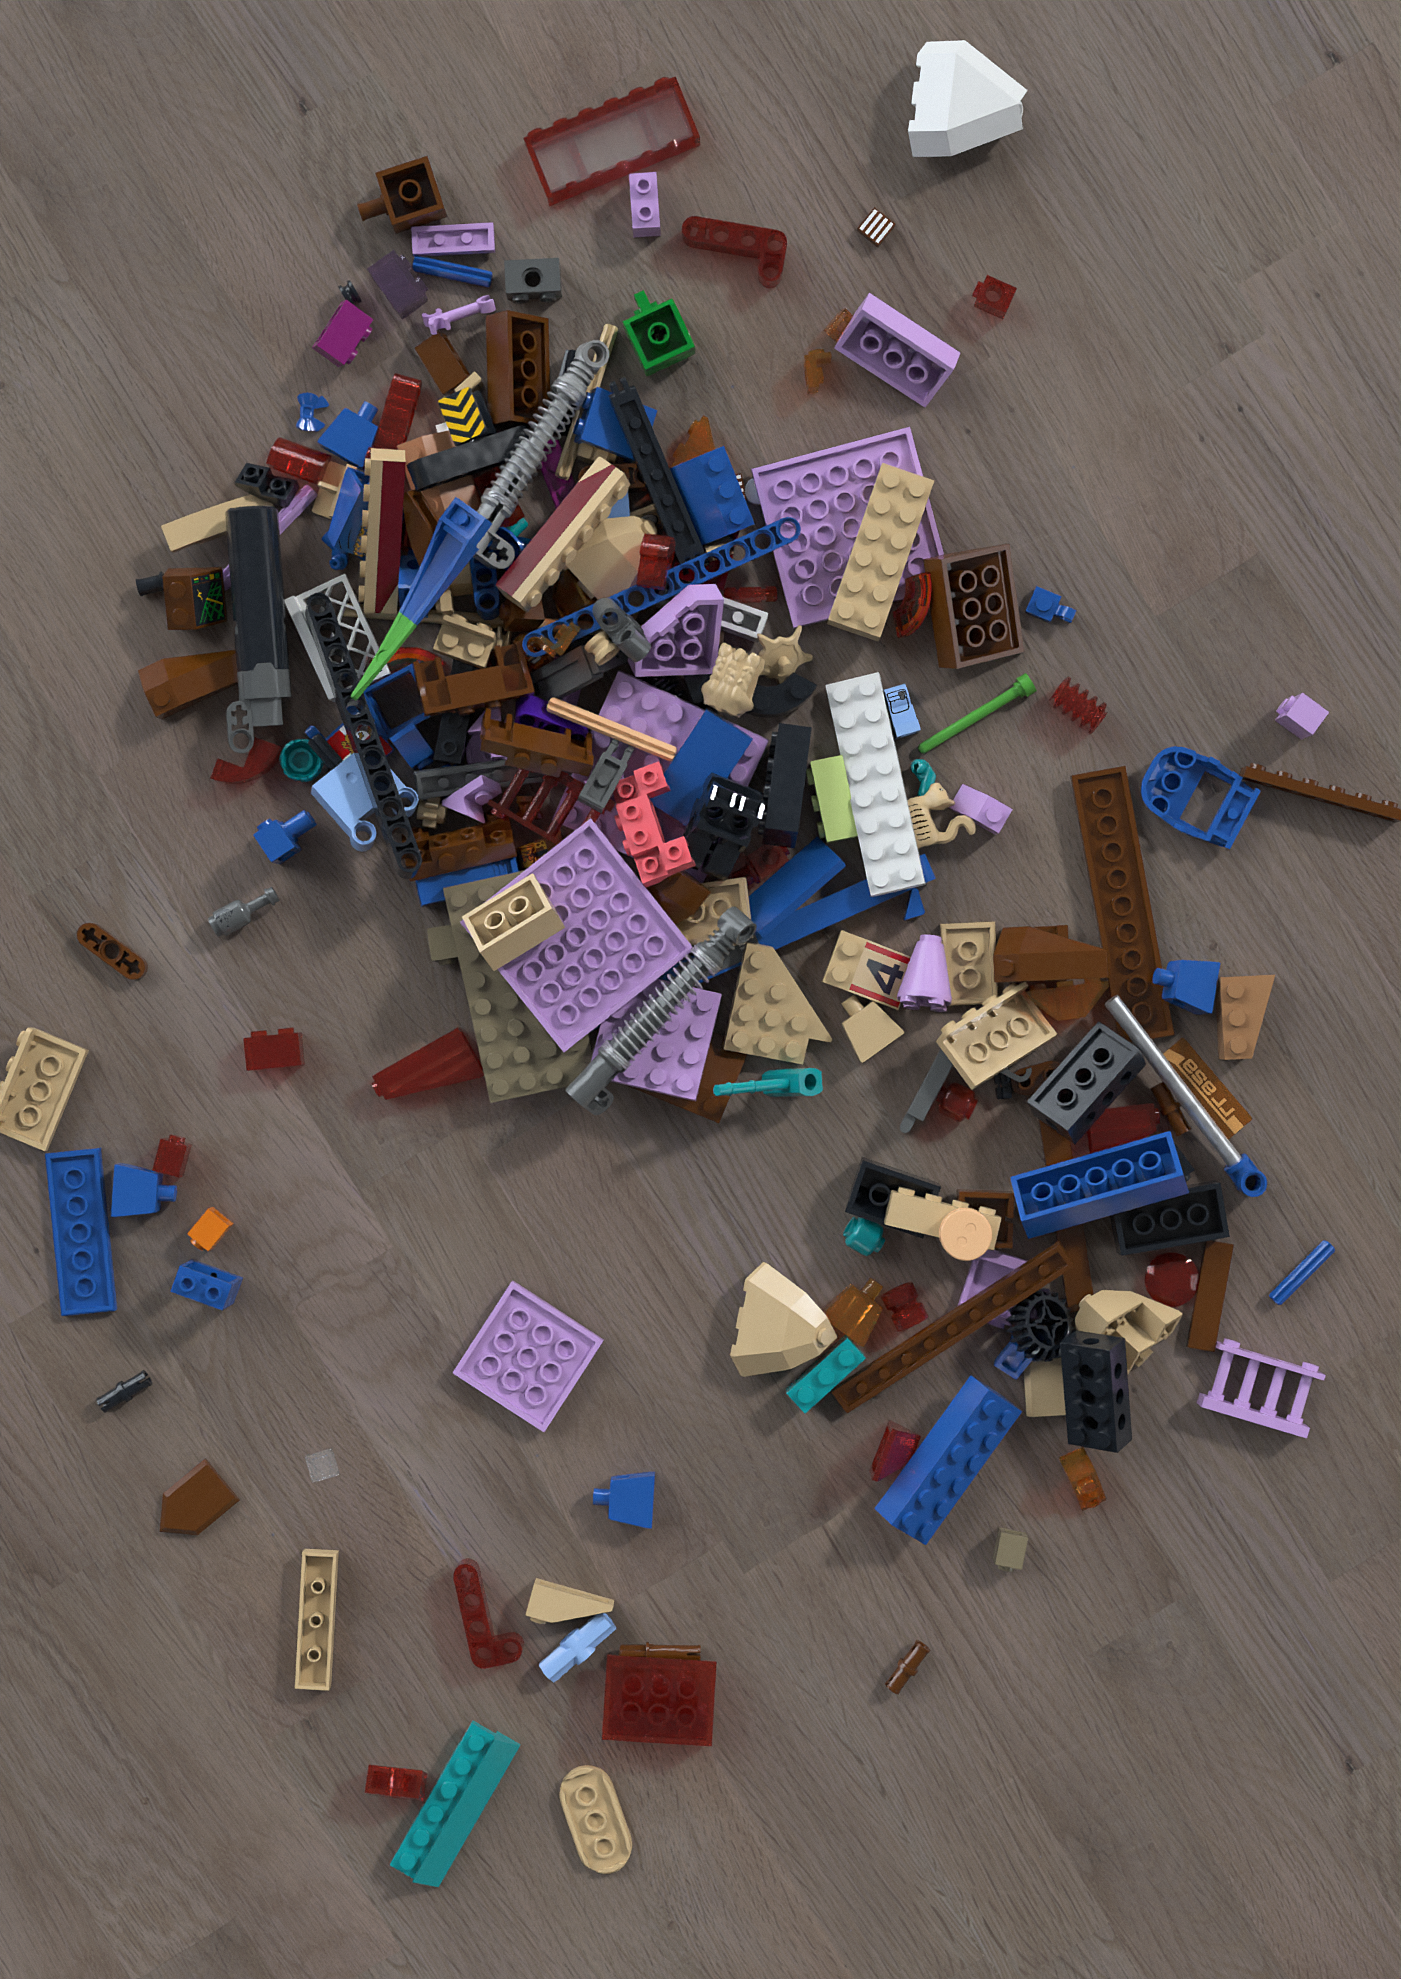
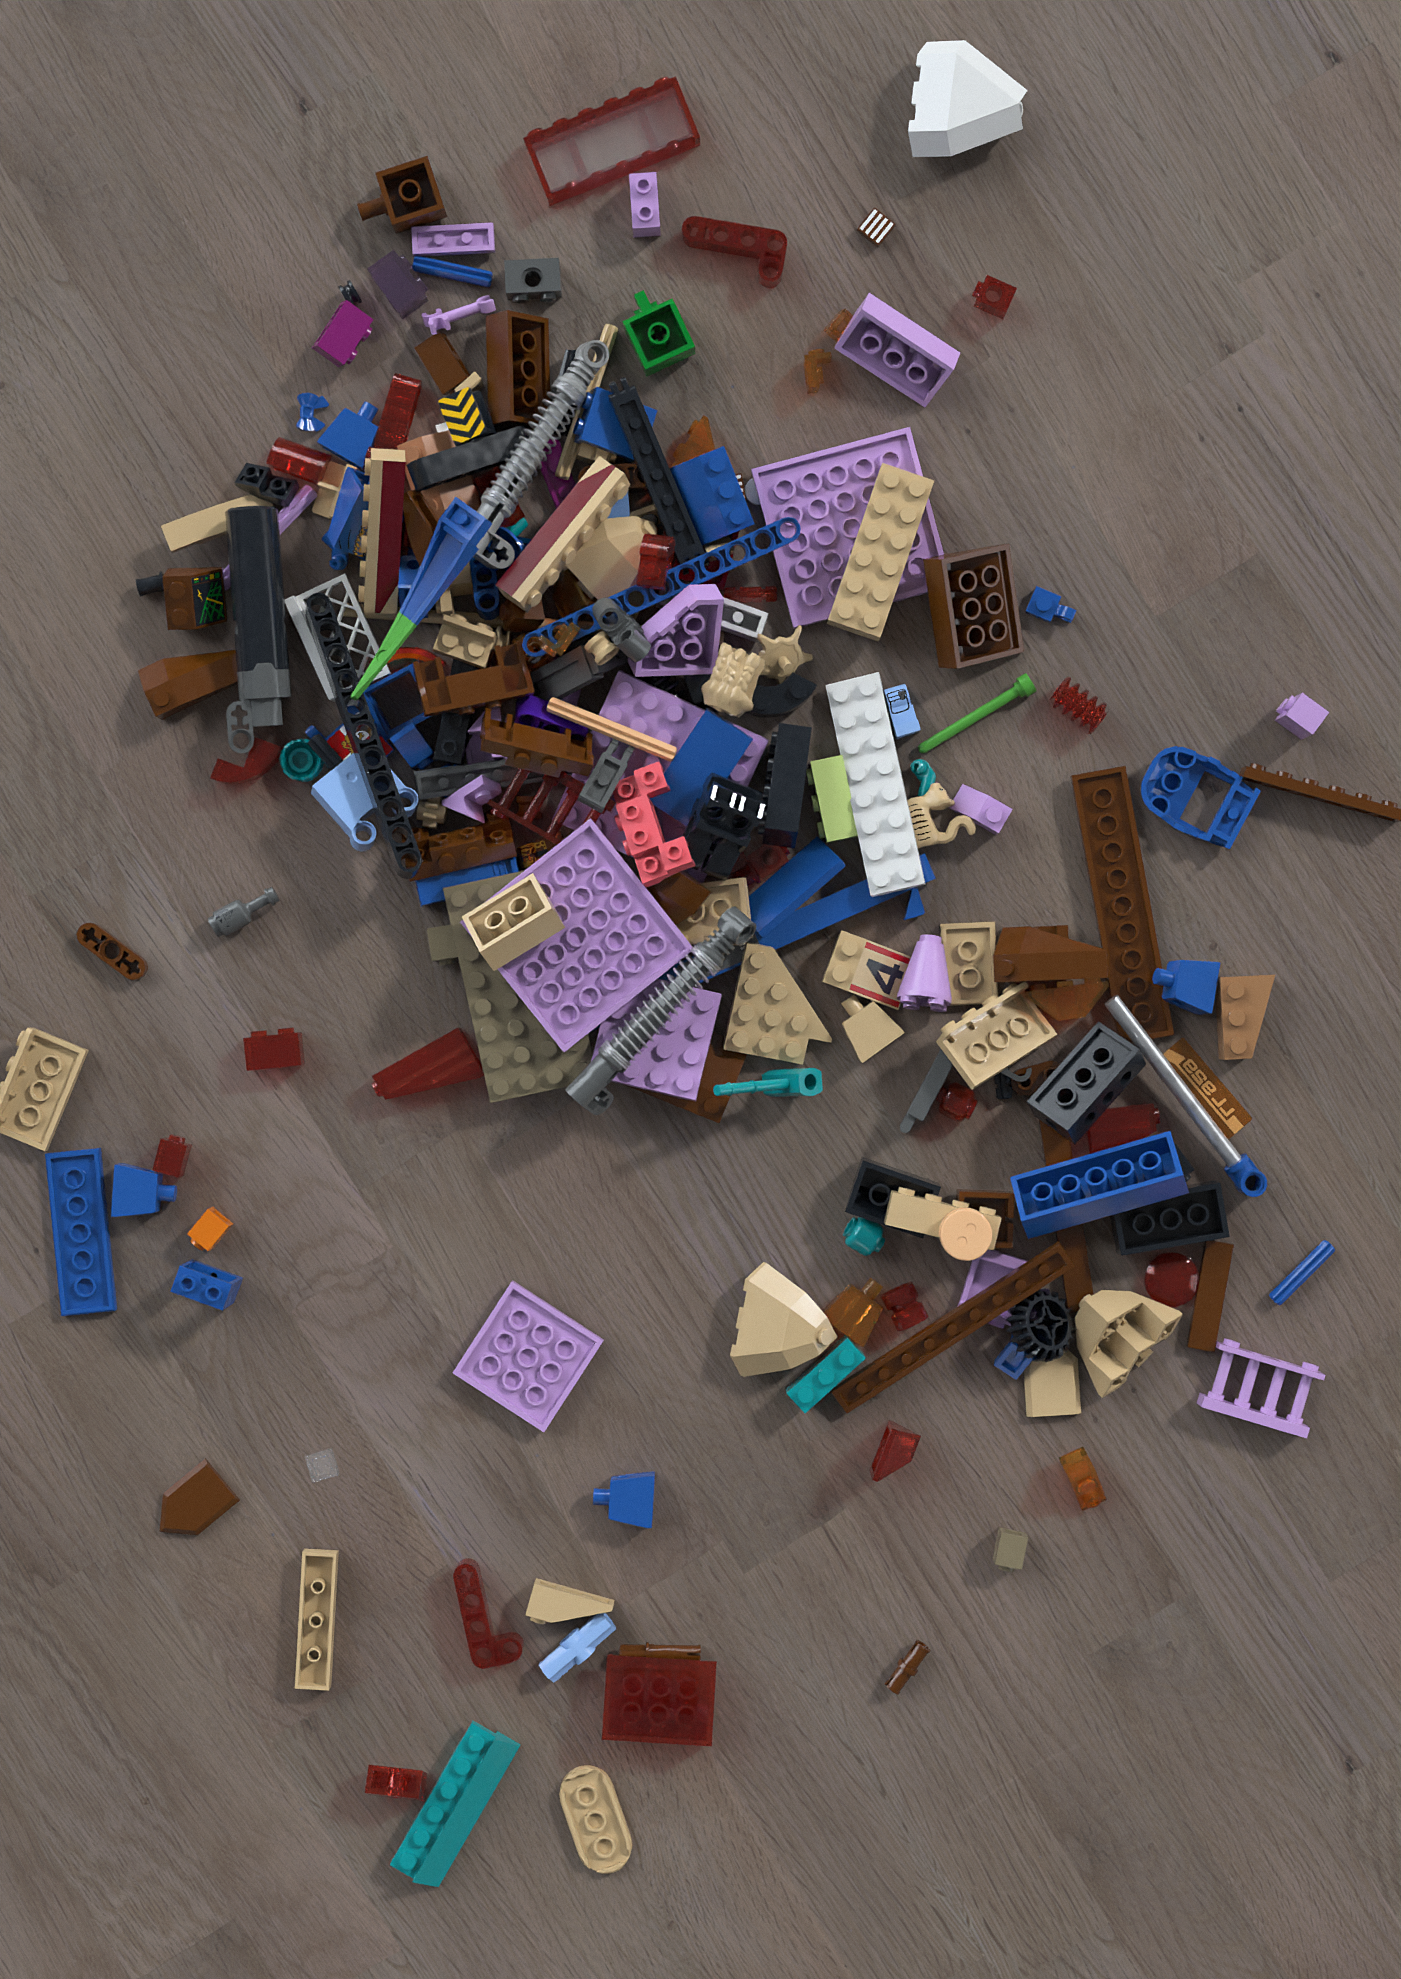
(124, 1391): black pin -> none
(281, 838): blue brick -> none
(914, 605): clear red tile -> none
(948, 1460): blue brick -> none
(1096, 1391): black brick -> none
(1171, 1109): reddish brown pin -> none

